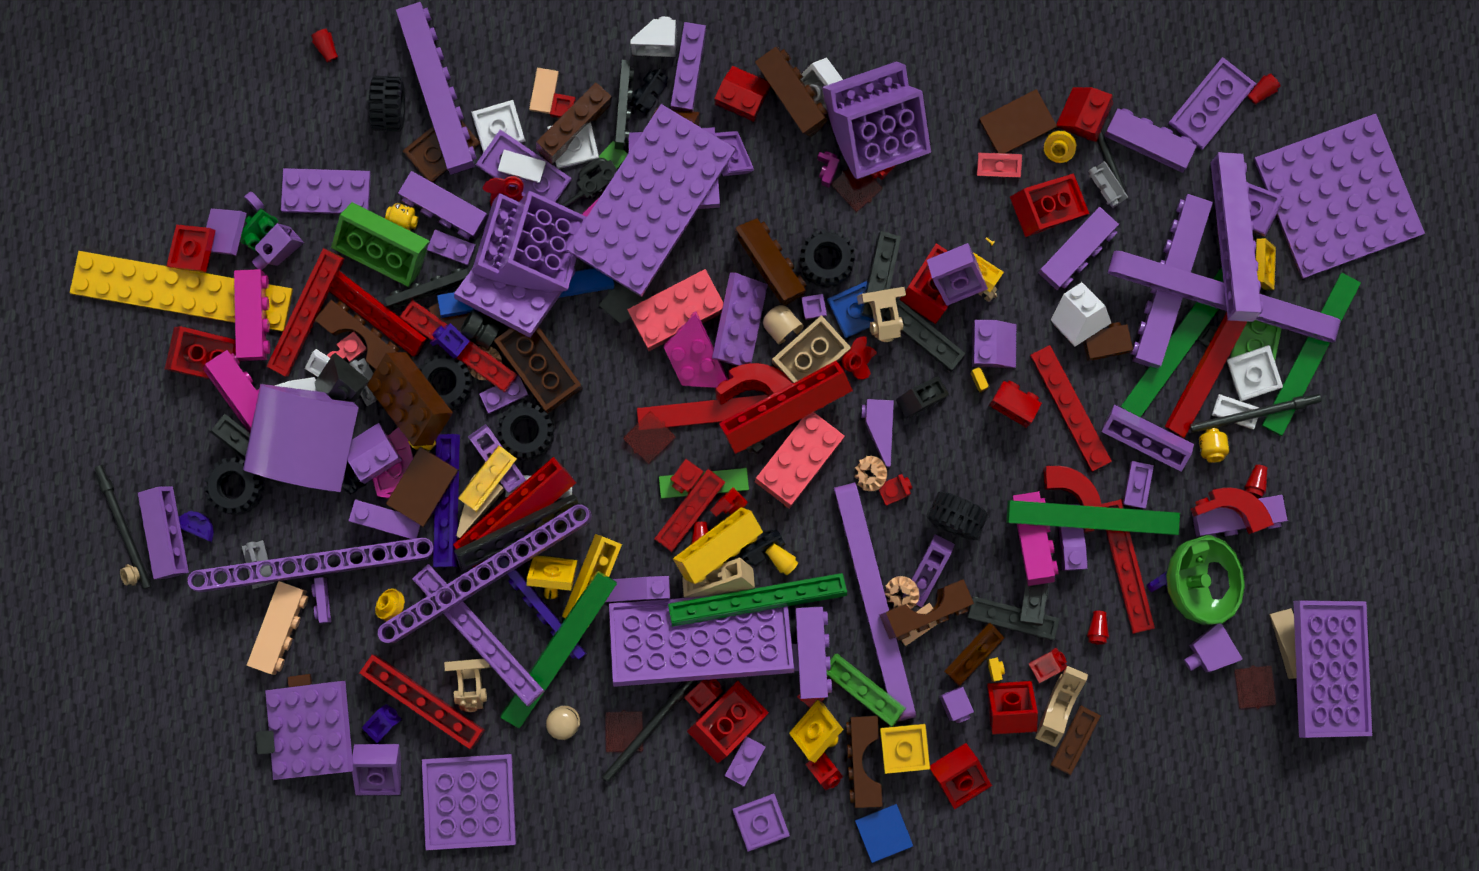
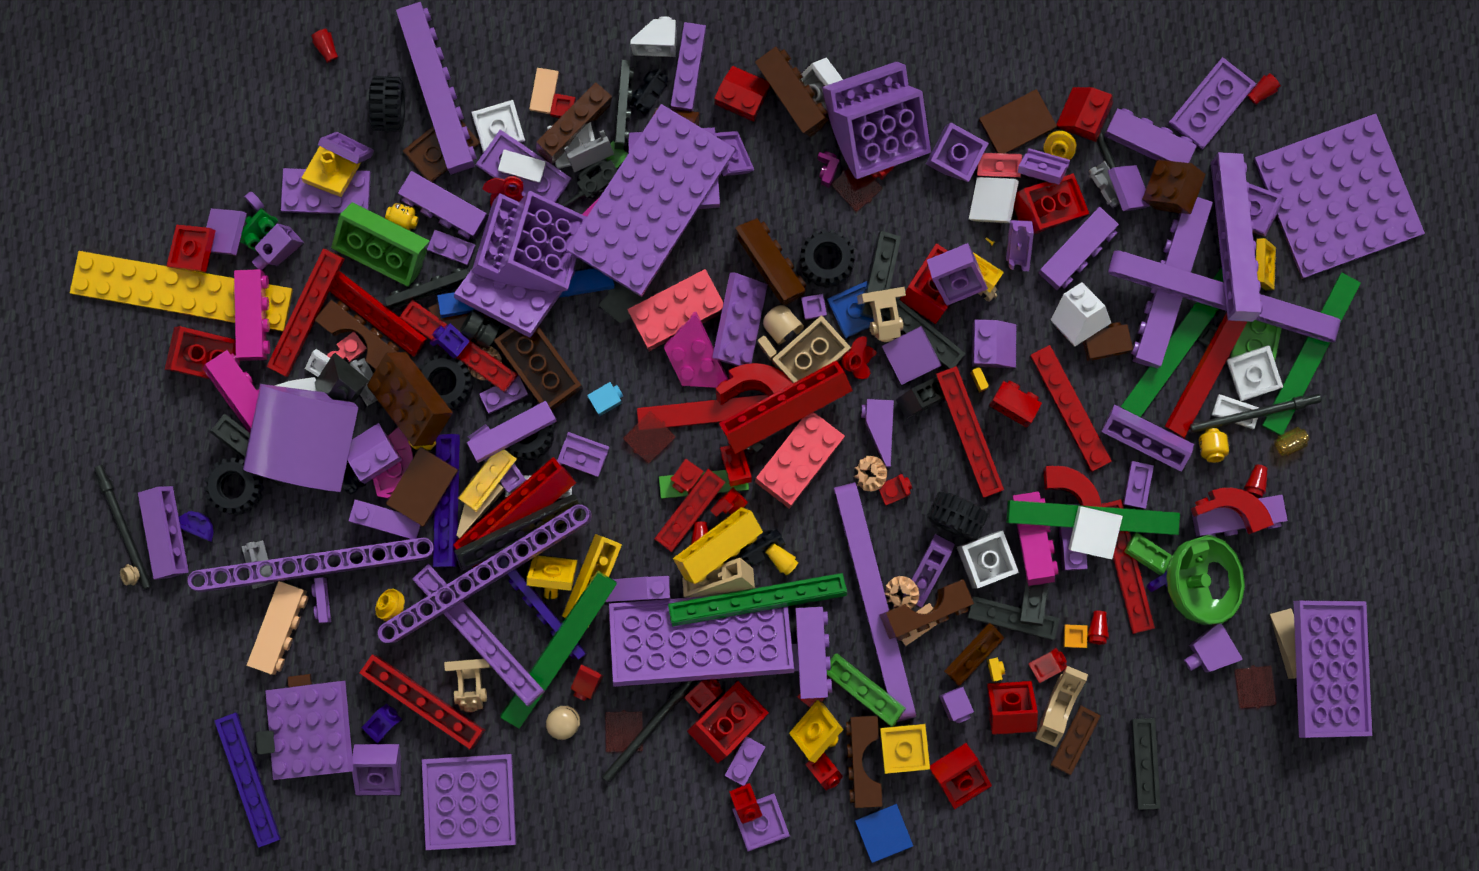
(247, 780): none -> dark purple plate
(329, 172): none -> yellow tile
(346, 147): none -> medium lavender tile
(511, 431): none -> medium lavender tile
(583, 454): none -> medium lavender plate
(586, 683): none -> red slope
(589, 153): none -> light grey hinge
(605, 398): none -> medium azure brick
(735, 466): none -> red plate
(745, 803): none -> red bracket
(767, 348): none -> tan tile
(911, 355): none -> medium lavender tile
(957, 153): none -> medium lavender slope
(969, 431): none -> red plate
(987, 559): none -> white brick
(993, 200): none -> white tile
(1019, 244): none -> medium lavender hinge
(1043, 166): none -> medium lavender plate
(1075, 636): none -> light orange plate
(1095, 532): none -> white tile
(1128, 187): none -> medium lavender tile
(1145, 763): none -> pearl dark grey plate
(1148, 553): none -> bright green plate
(1174, 186): none -> reddish brown brick
(1291, 441): none -> clear yellow brick

